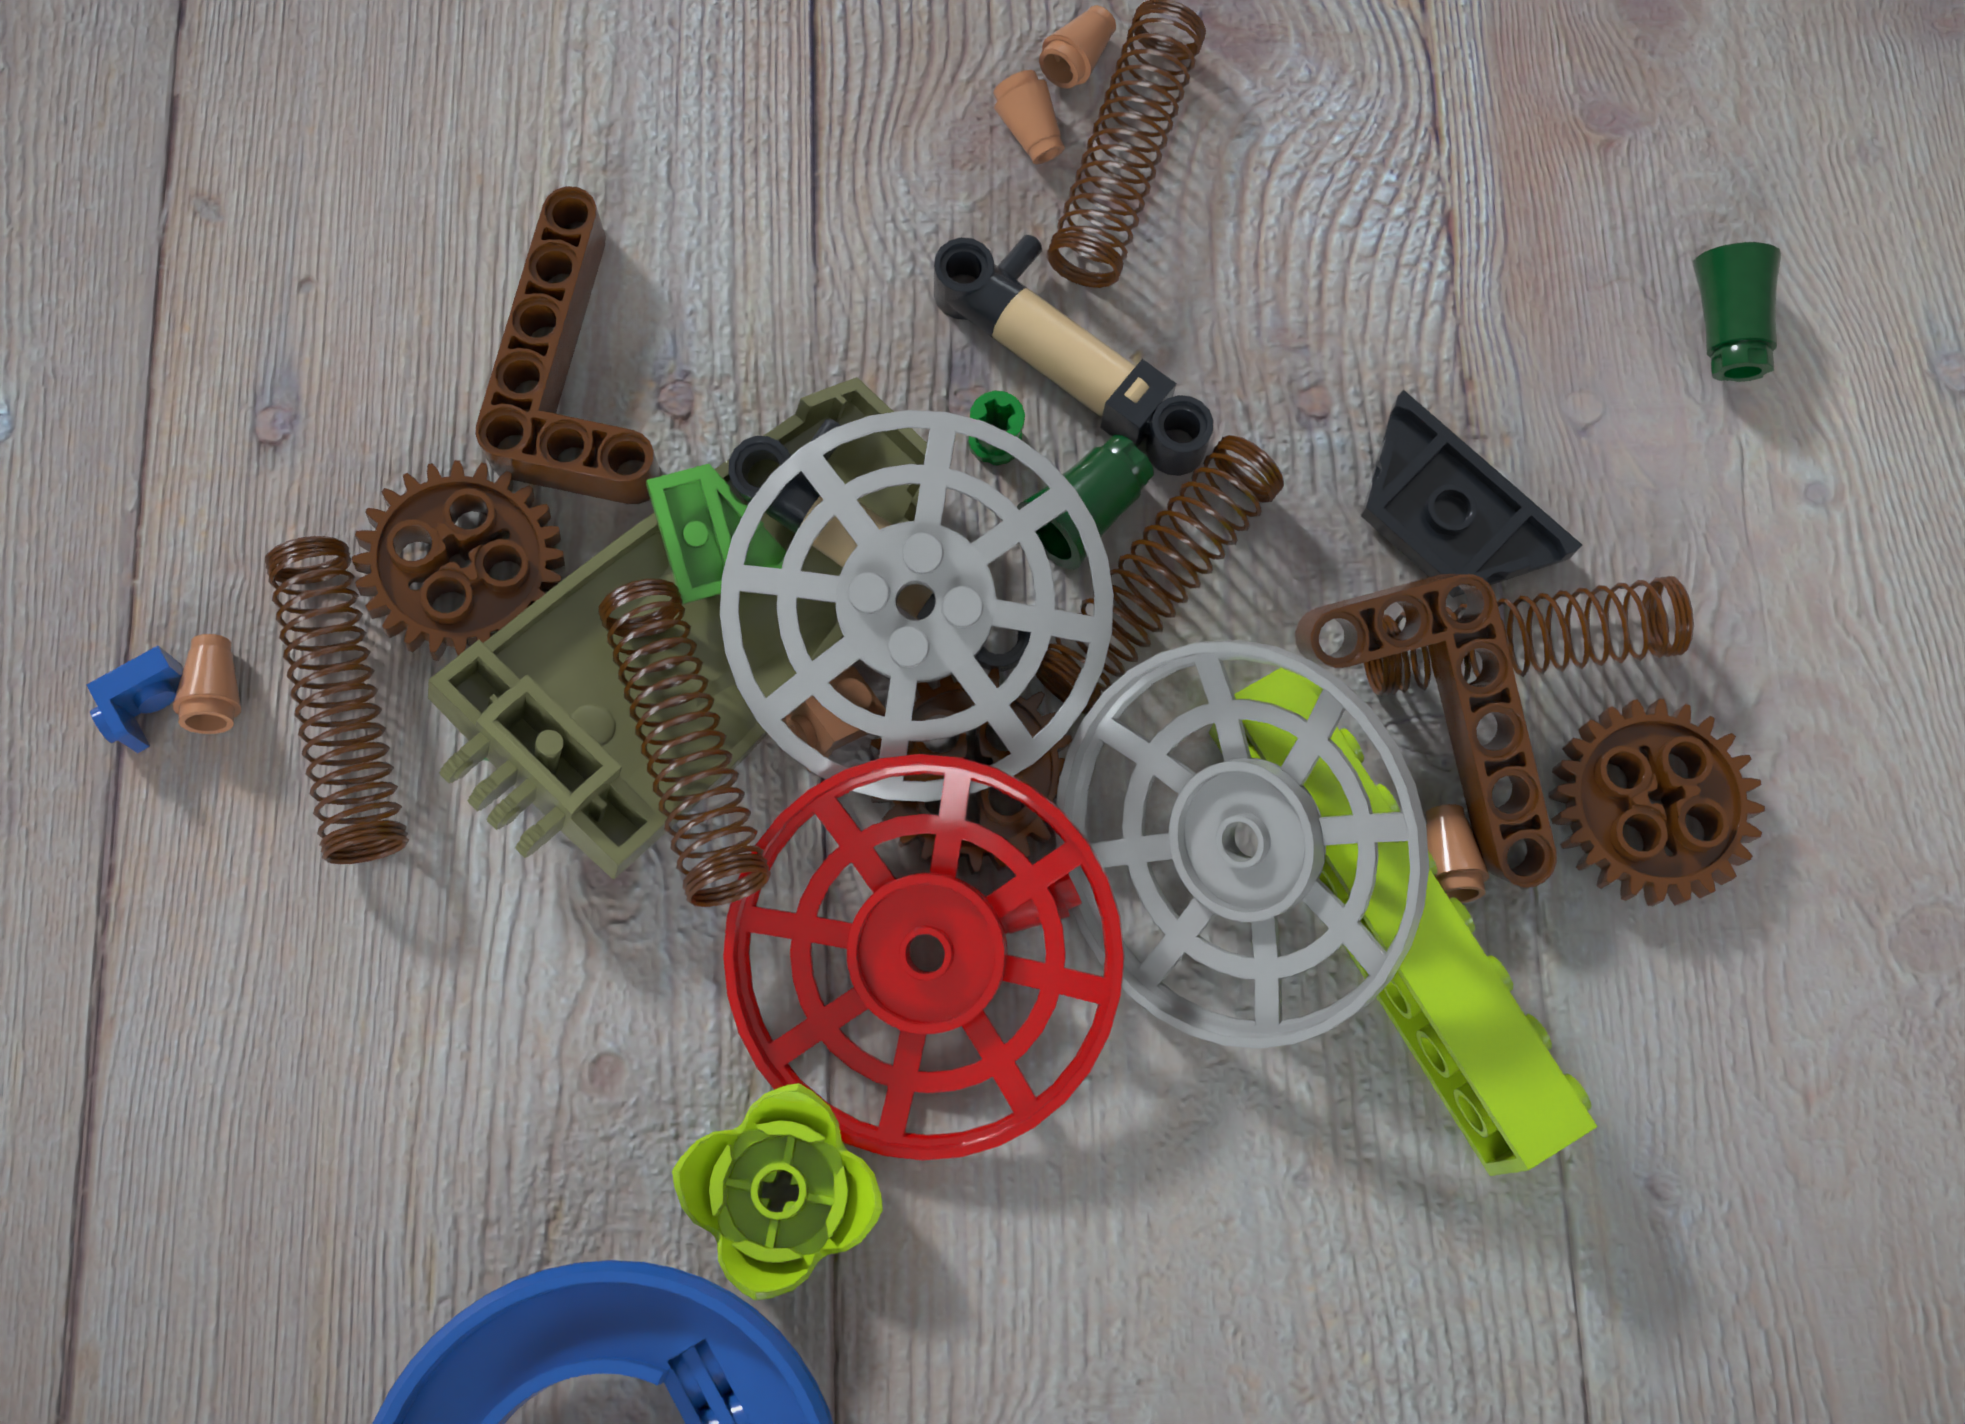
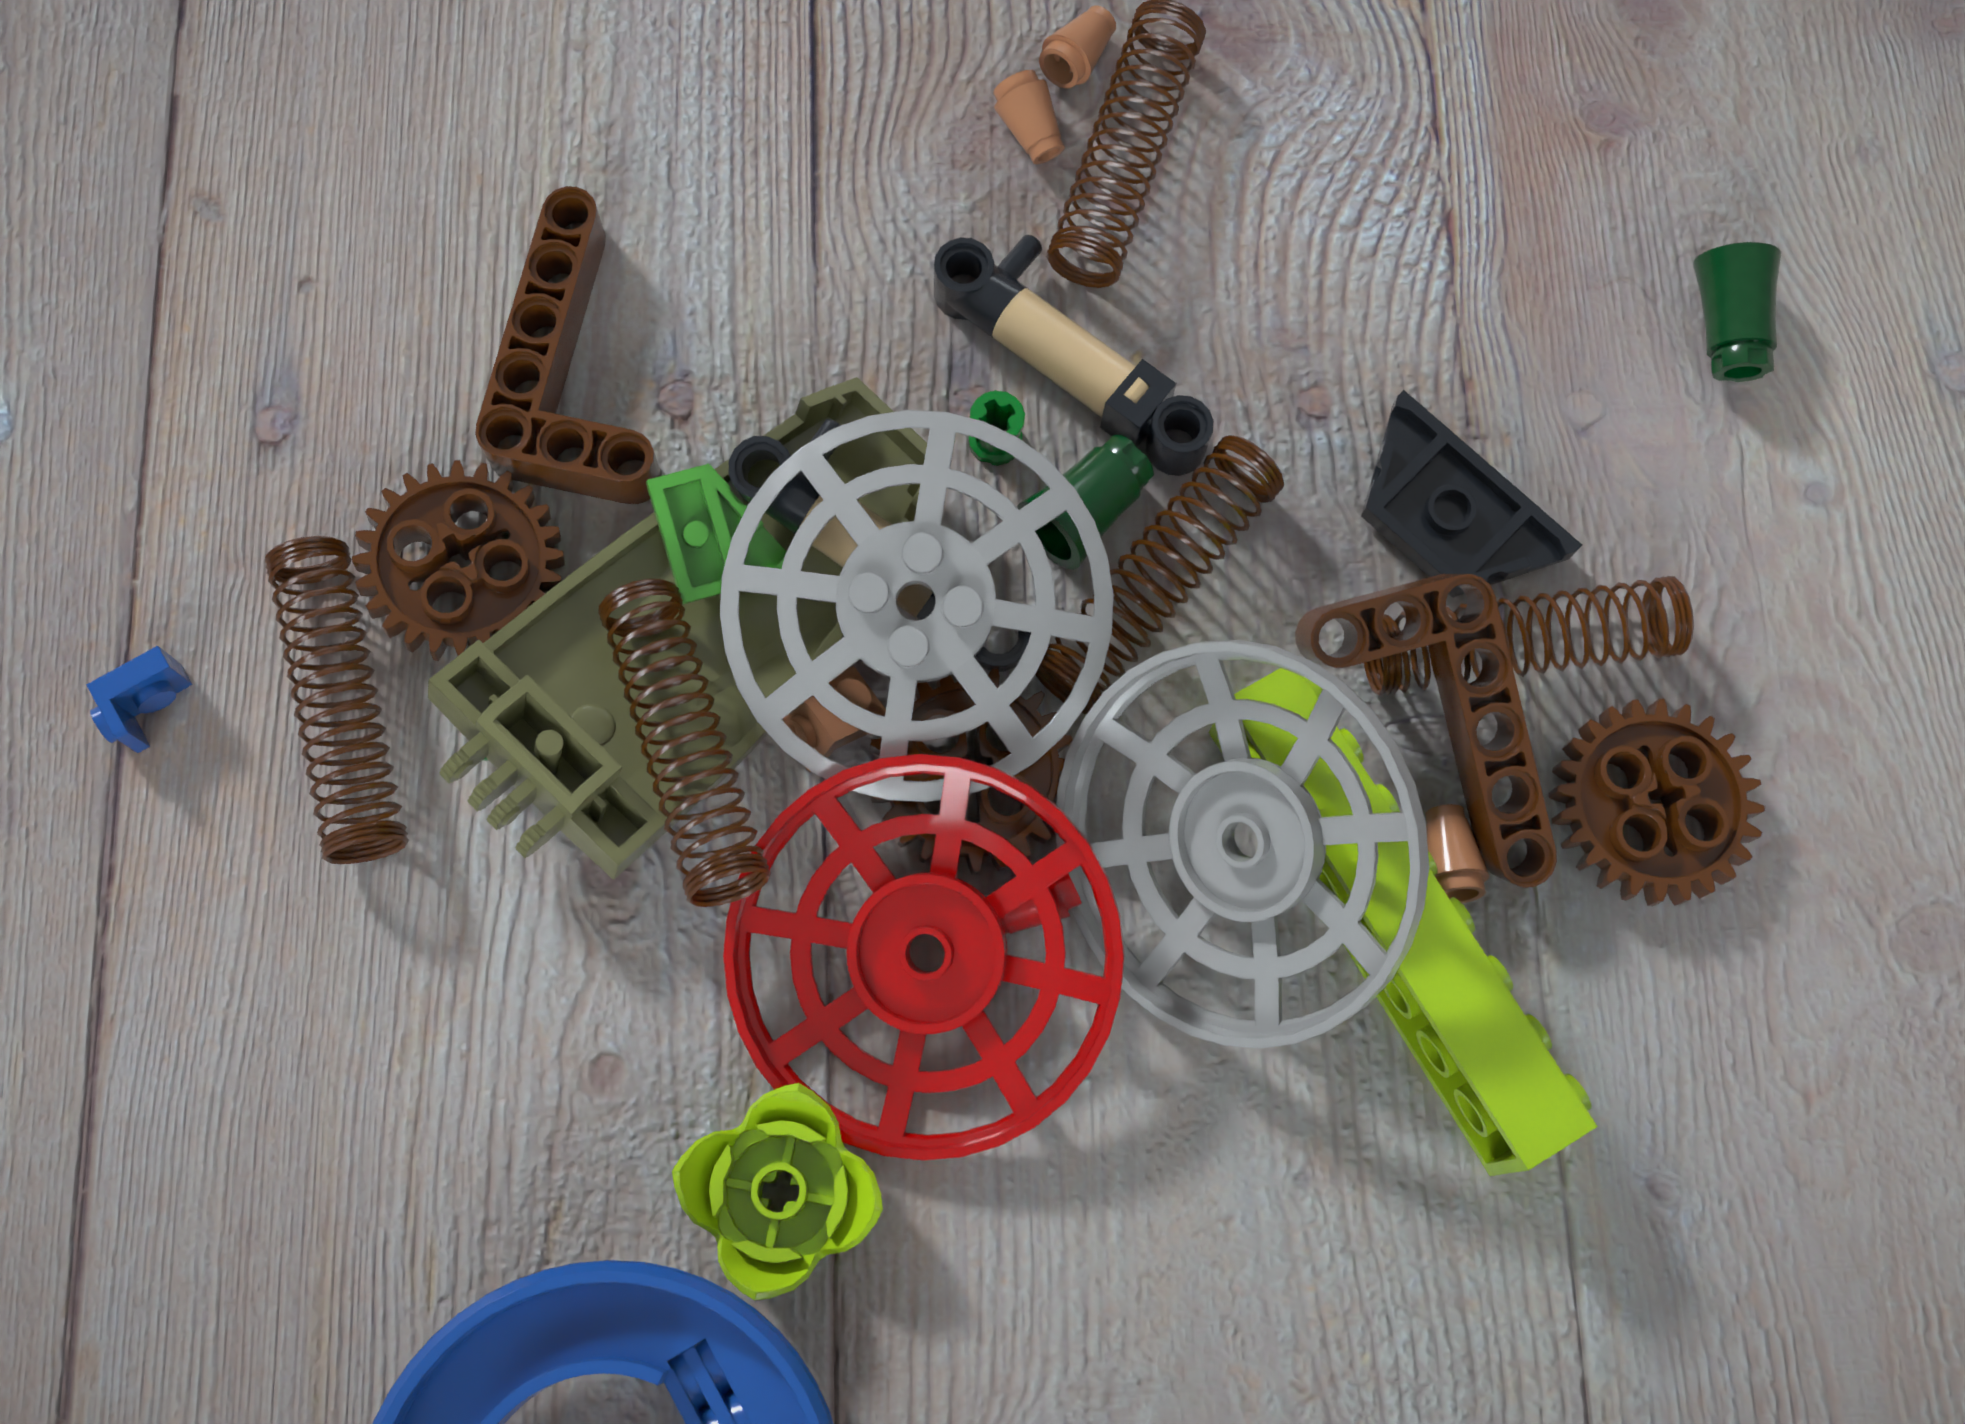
(208, 687): nougat cone -> none

